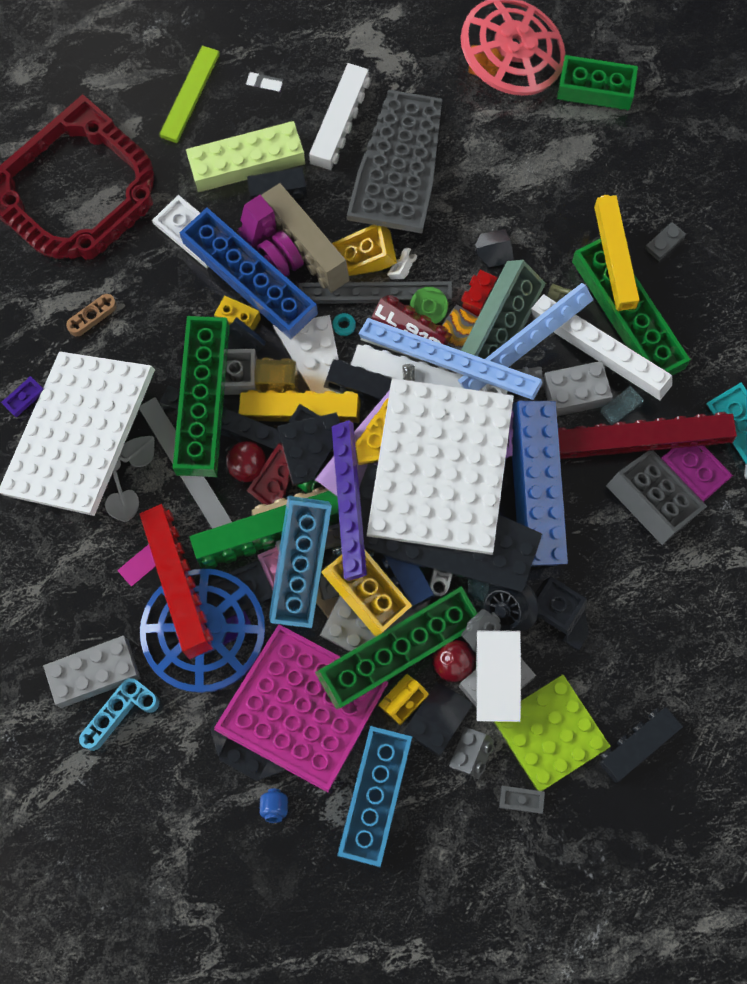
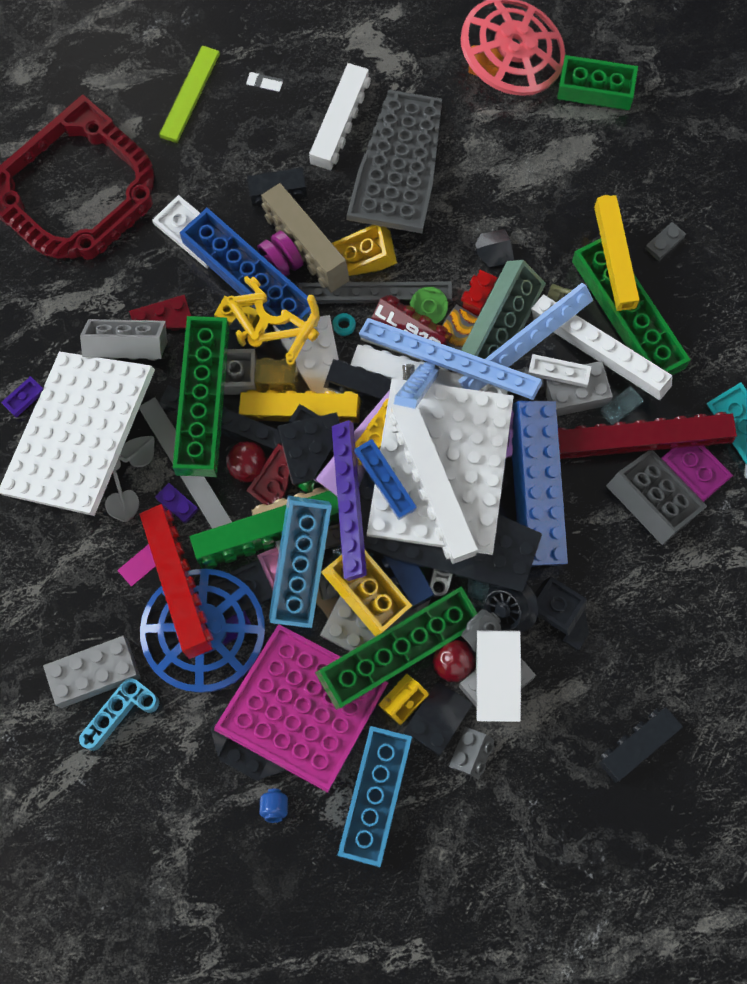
(106, 310): medium nougat beam -> none
(124, 339): none -> light grey brick
(172, 311): none -> dark red wing
(177, 503): none -> dark purple plate
(245, 155): yellowish green brick -> none
(257, 222): magenta wedge -> none
(257, 335): none -> yellow piece
(385, 479): none -> blue plate
(401, 269): white plate -> none
(417, 385): none -> light blue plate
(433, 483): none -> white brick
(521, 799): dark grey plate -> none
(553, 734): lime plate -> none
(559, 370): none -> white plate

